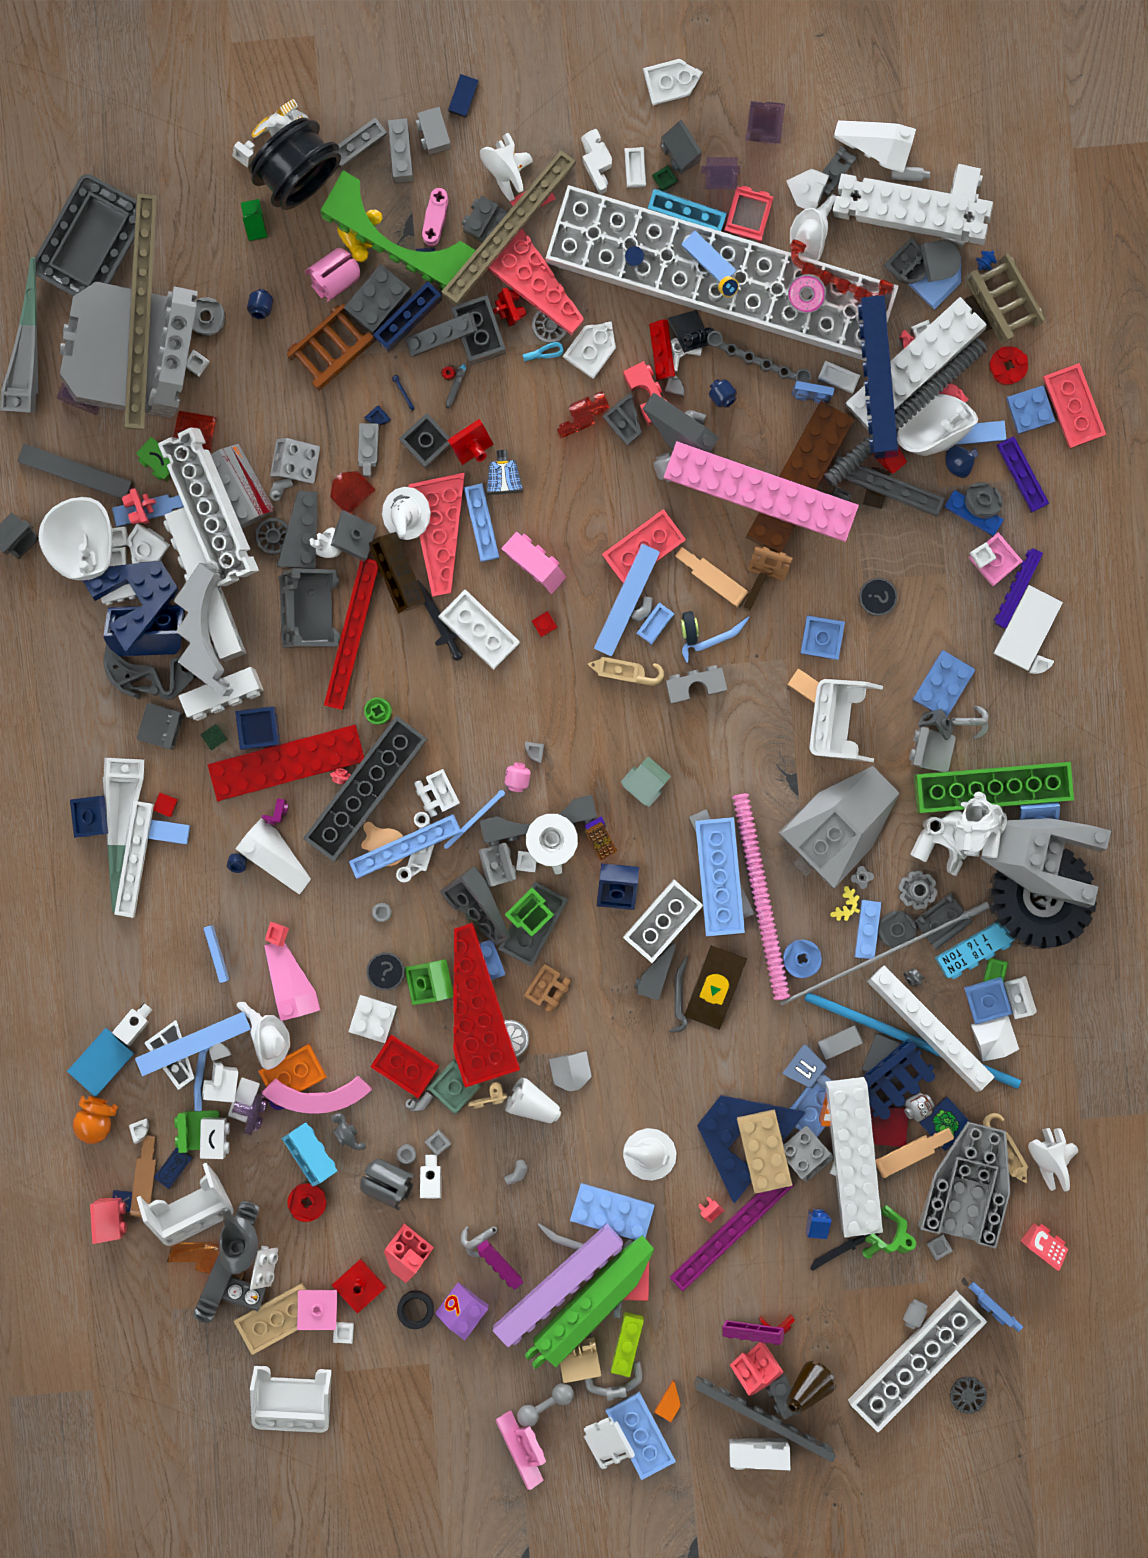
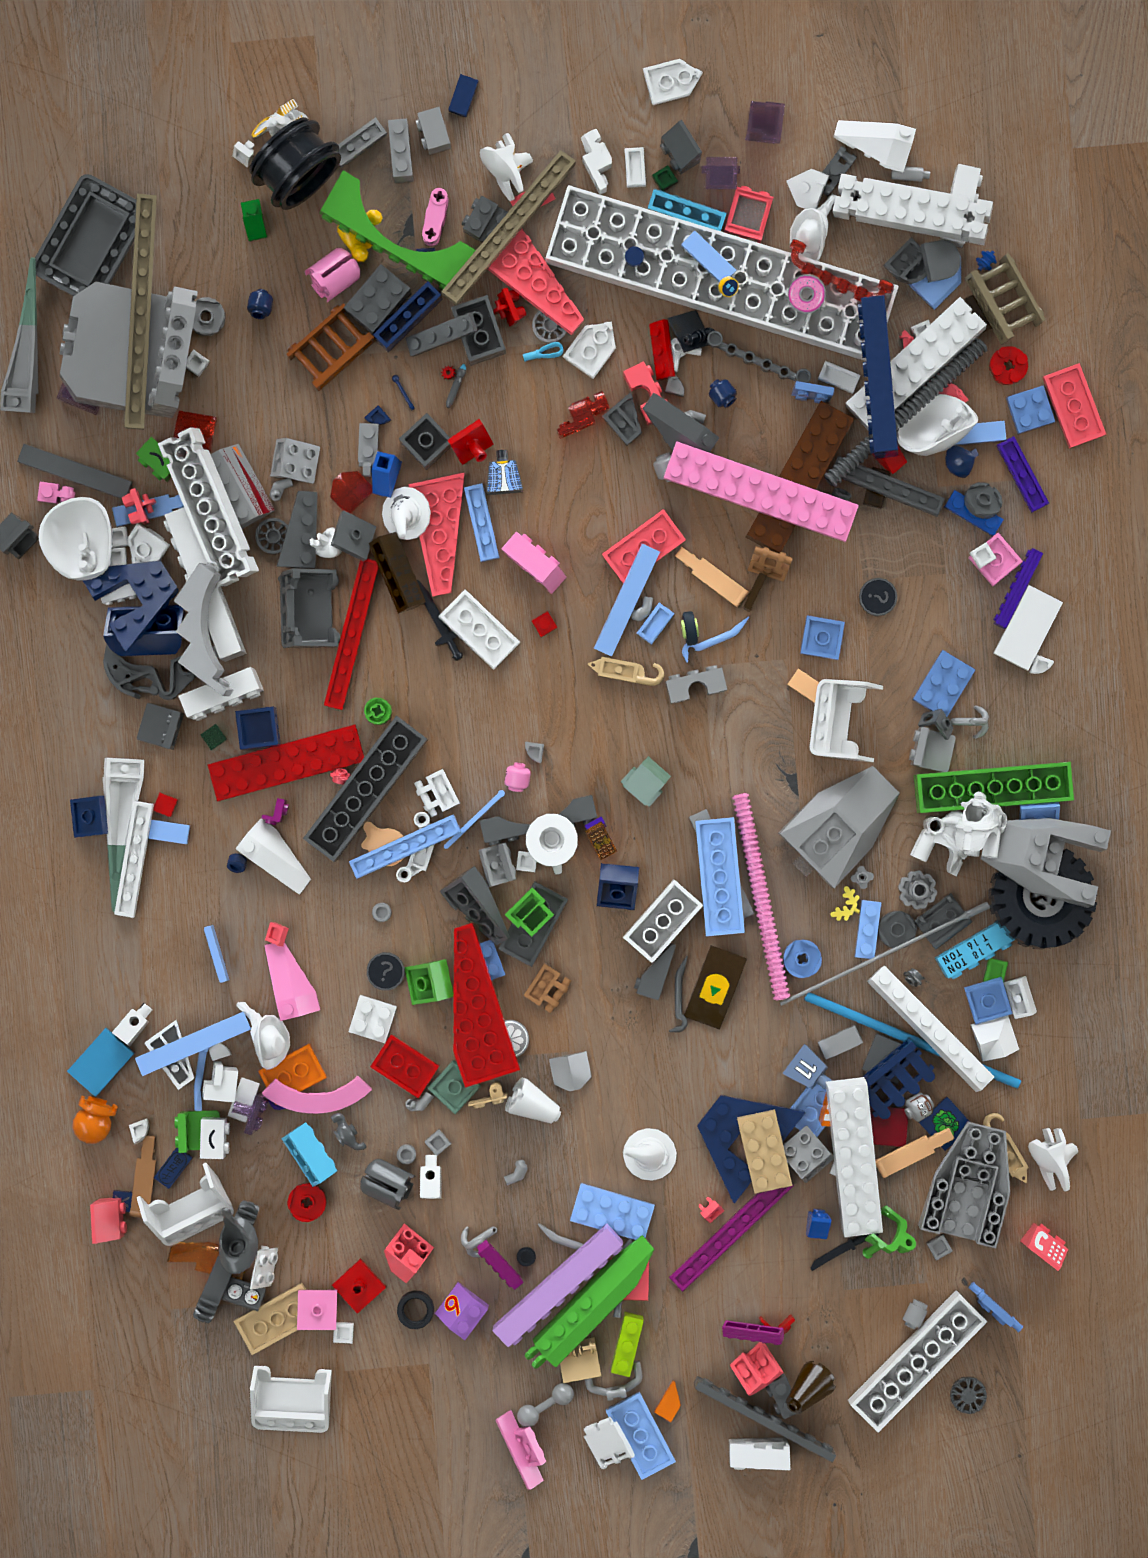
(51, 493): none -> bright pink plate
(384, 474): none -> blue slope
(526, 1256): none -> black plate

